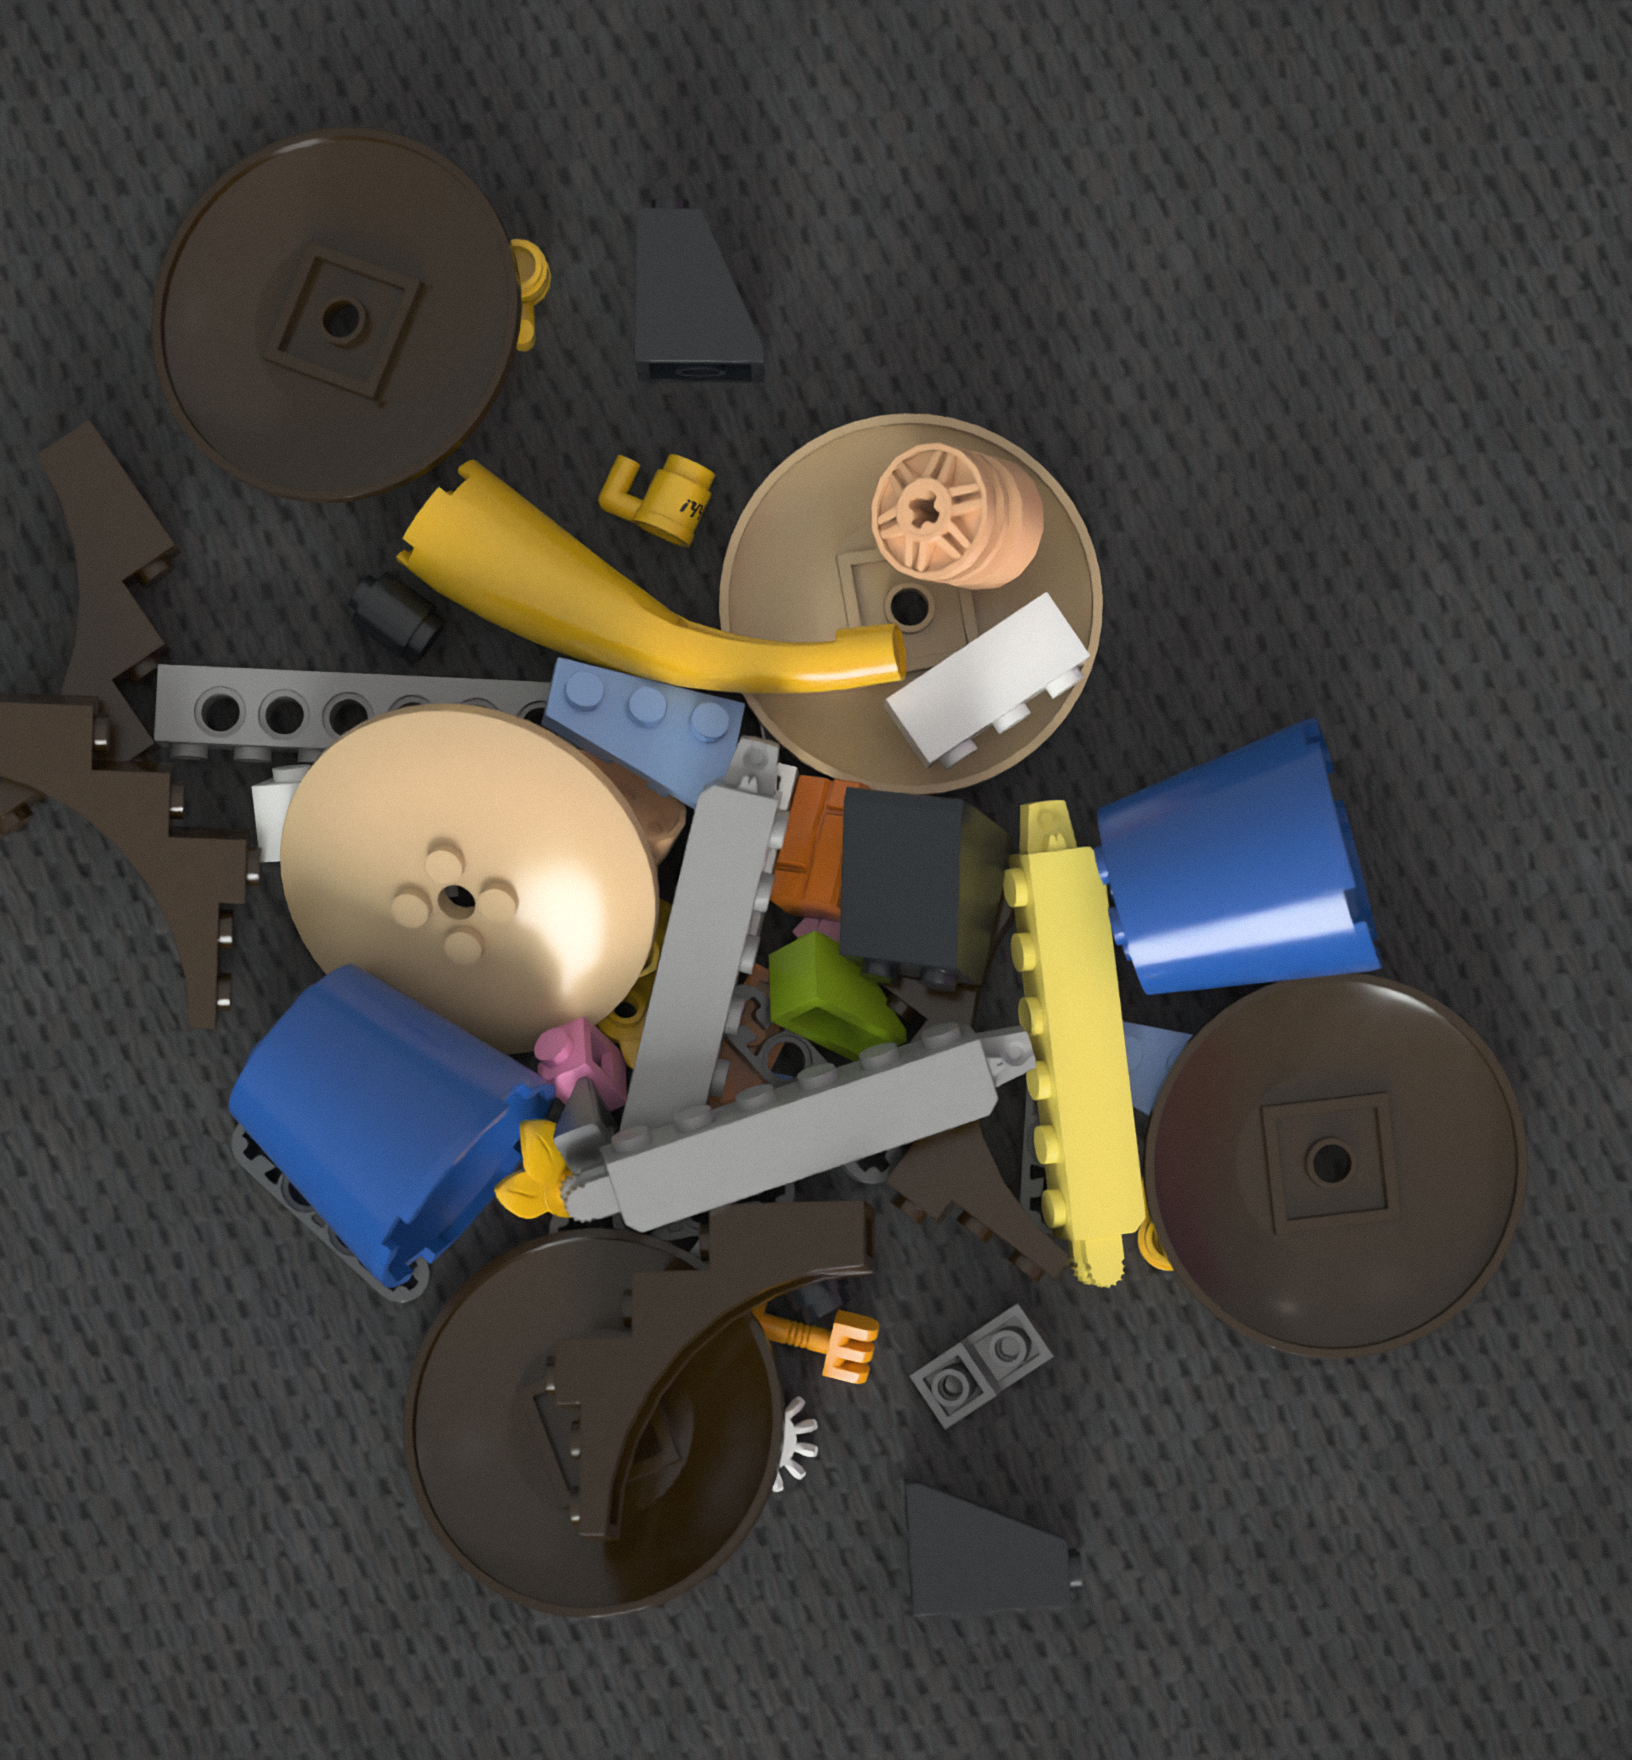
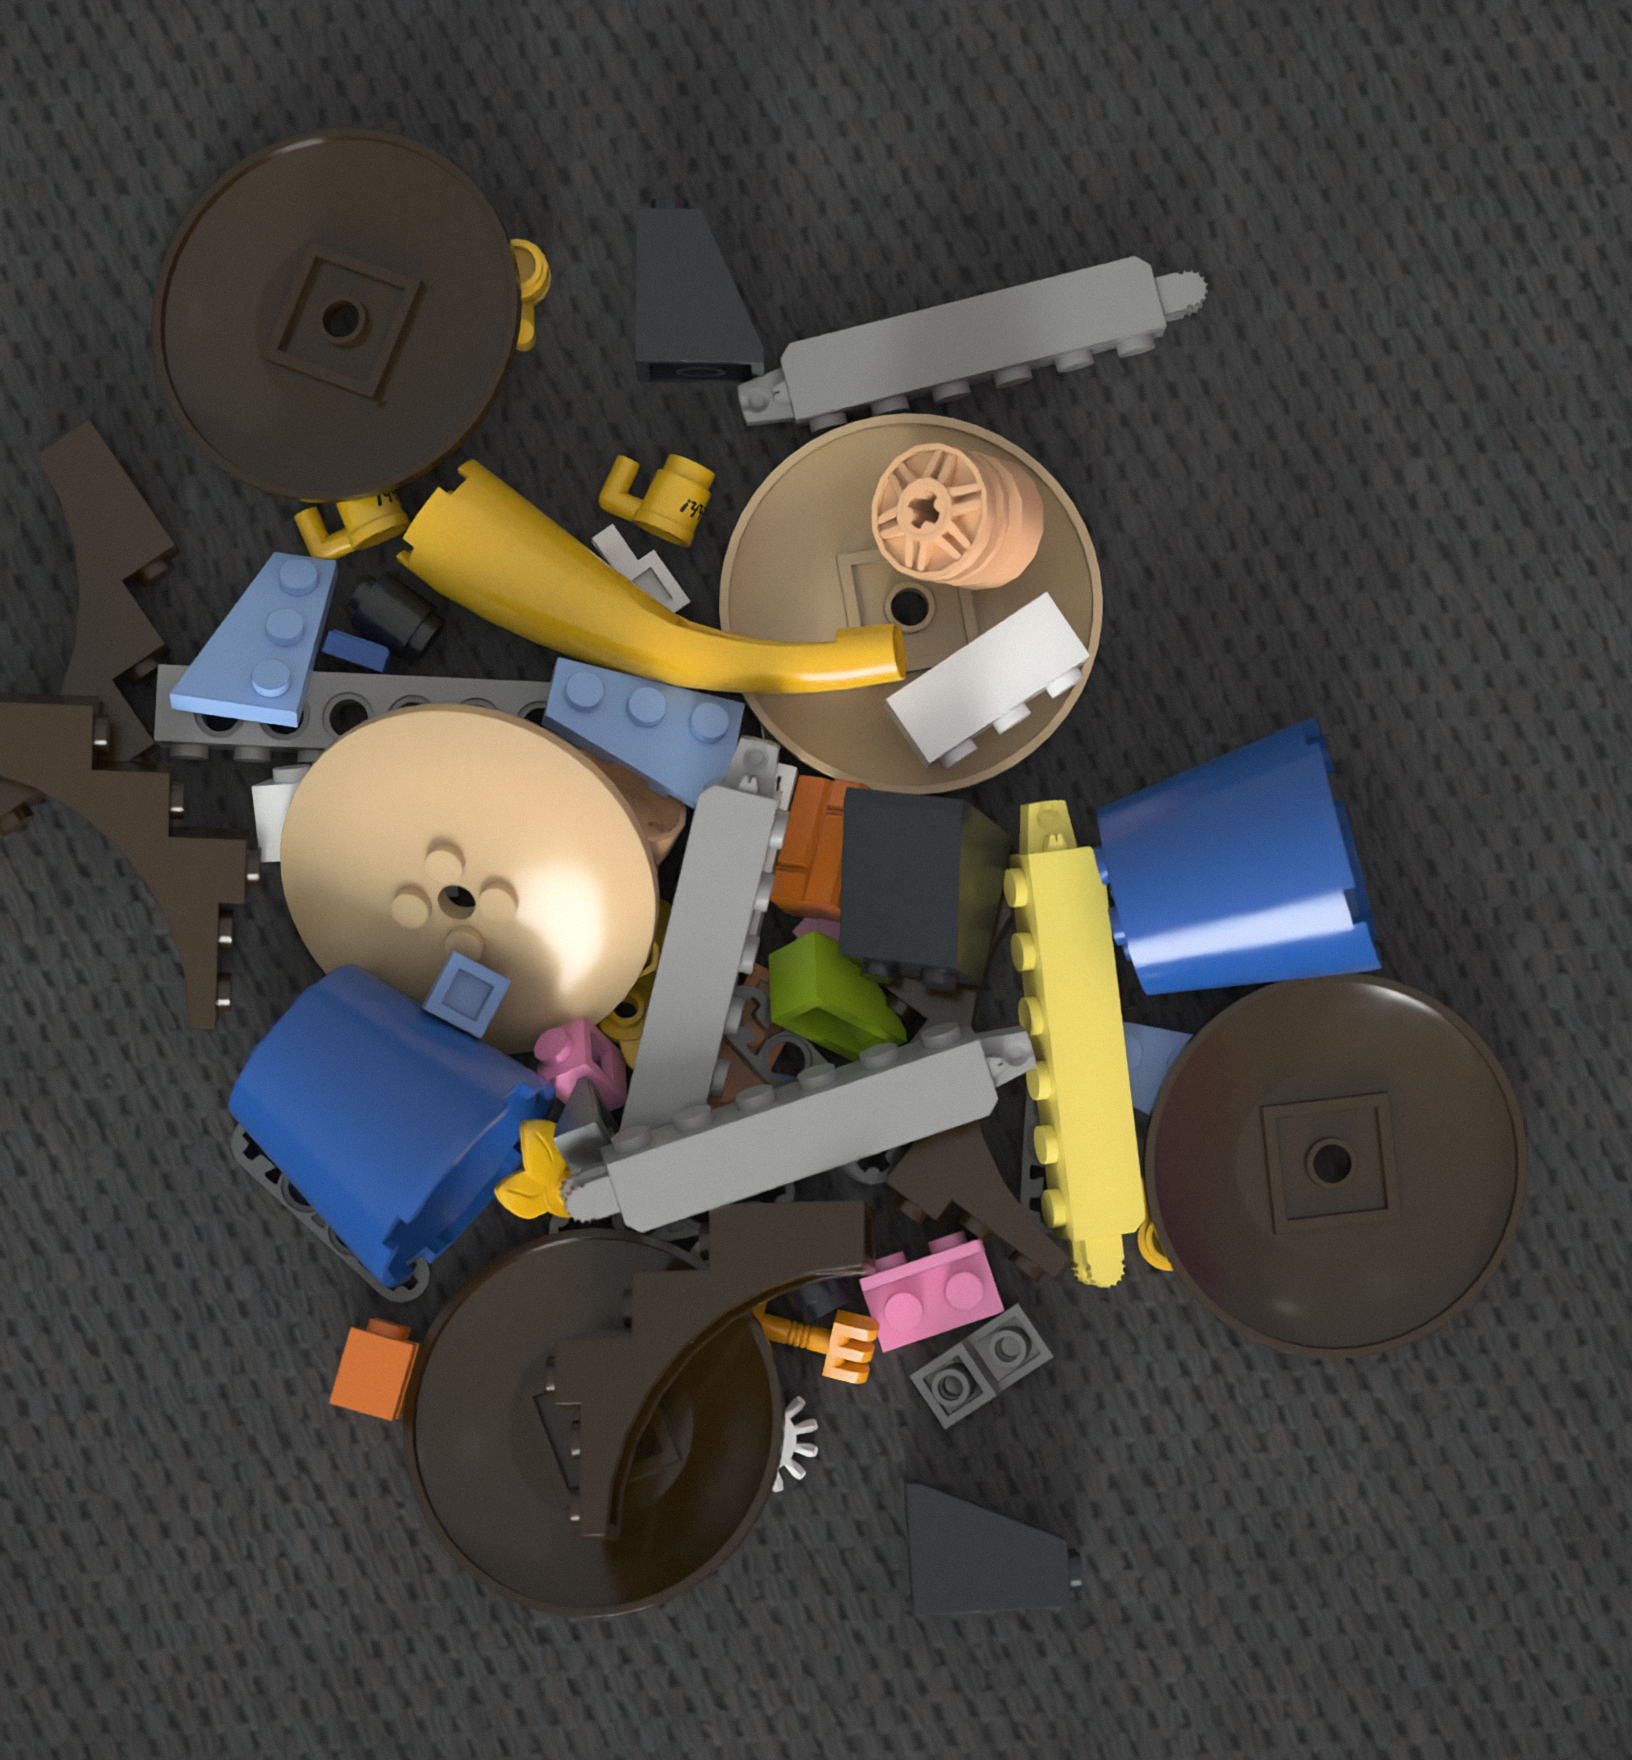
(265, 647): none -> light blue wing
(357, 653): none -> blue tile
(365, 523): none -> yellow piece
(376, 1369): none -> orange brick
(466, 994): none -> medium blue tile
(646, 572): none -> white plate
(931, 1292): none -> bright pink bracket
(970, 343): none -> light grey hinge

